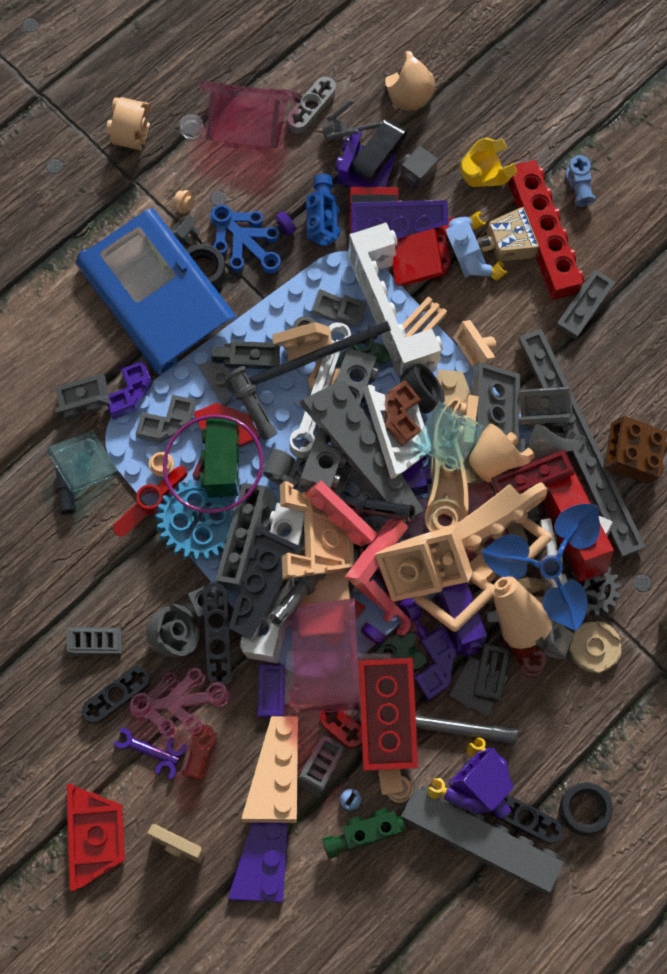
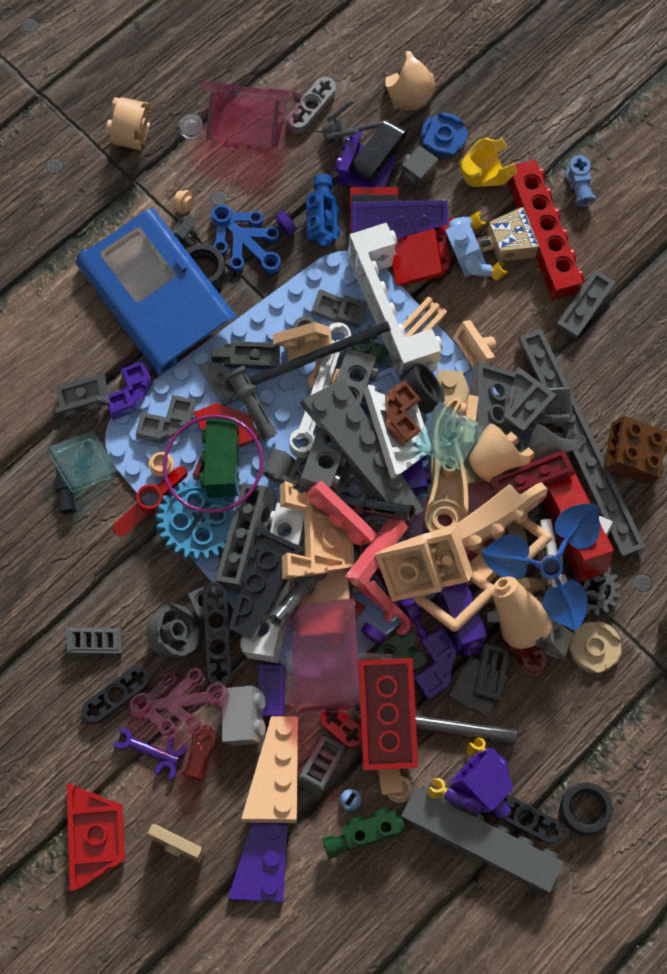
(243, 716): none -> light grey brick
(444, 135): none -> blue tile
(527, 401): none -> dark grey wing

